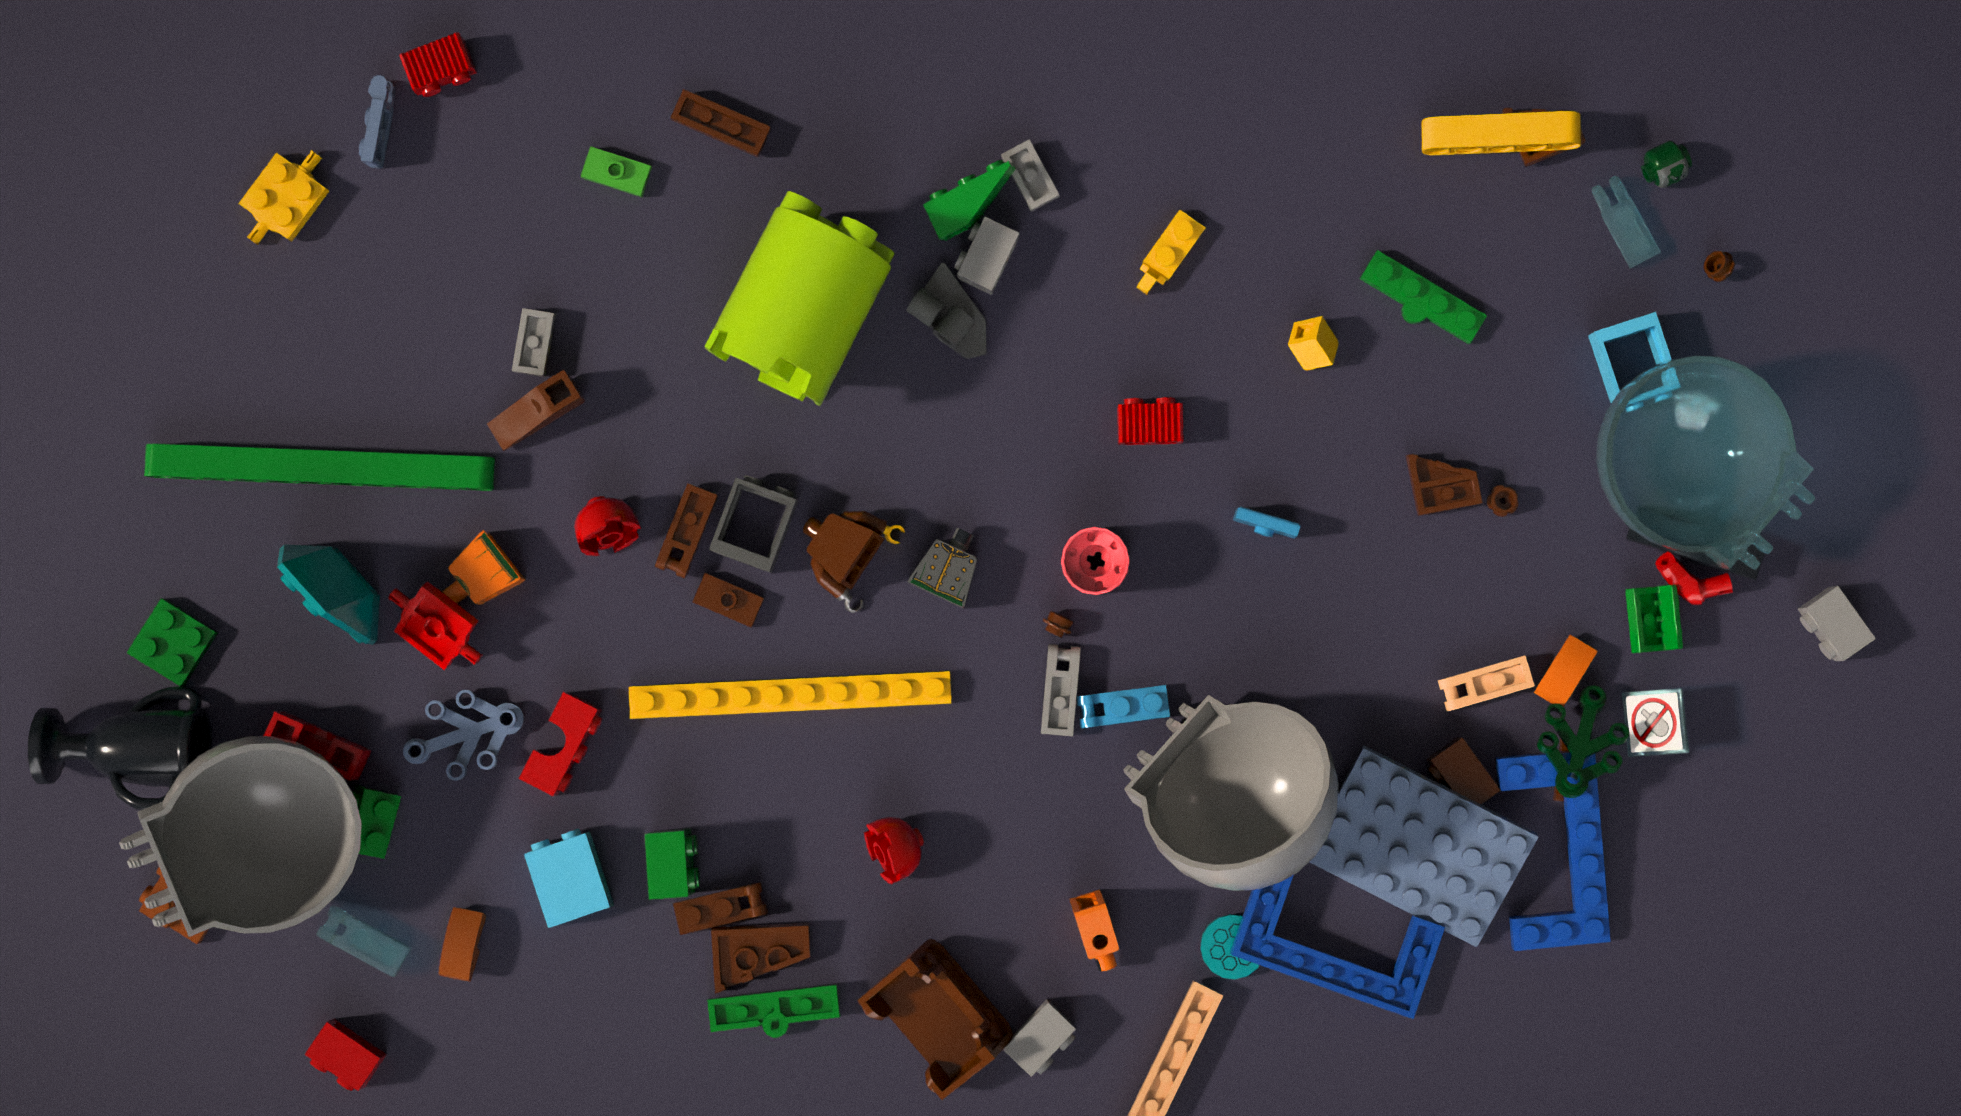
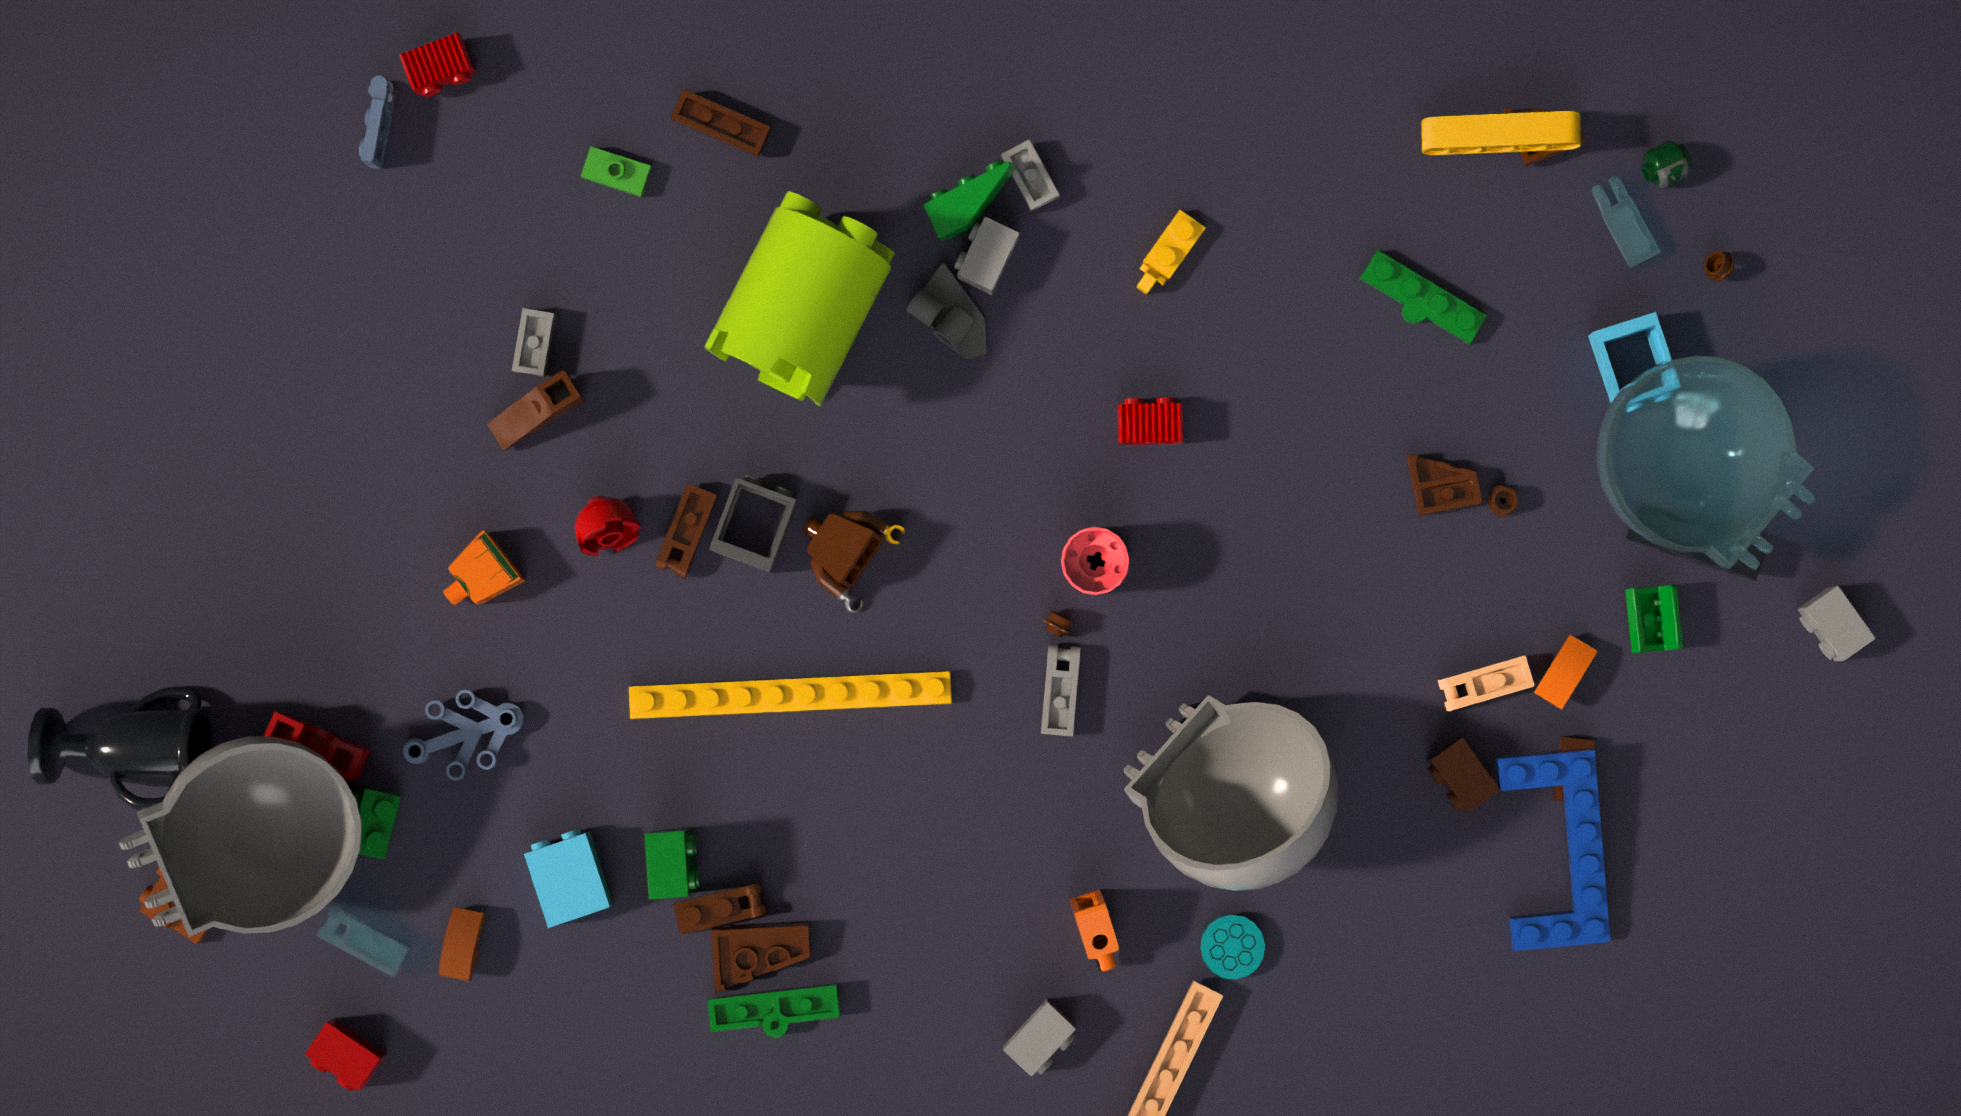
(172, 642): green plate -> none
(284, 197): yellow plate -> none
(319, 467): green beam -> none
(332, 588): teal wedge -> none
(435, 625): red plate -> none
(577, 721): red arch -> none
(728, 600): reddish brown plate -> none
(895, 847): red cylinder -> none
(940, 1015): reddish brown windscreen -> none
(947, 569): dark grey torso -> none
(1125, 706): dark azure plate -> none
(1265, 523): dark azure plate -> none
(1313, 343): yellow panel -> none
(1394, 993): blue plate -> none
(1423, 846): sand blue plate -> none
(1579, 745): dark green plant -> none
(1655, 722): piece -> none
(1688, 586): red arm -> none

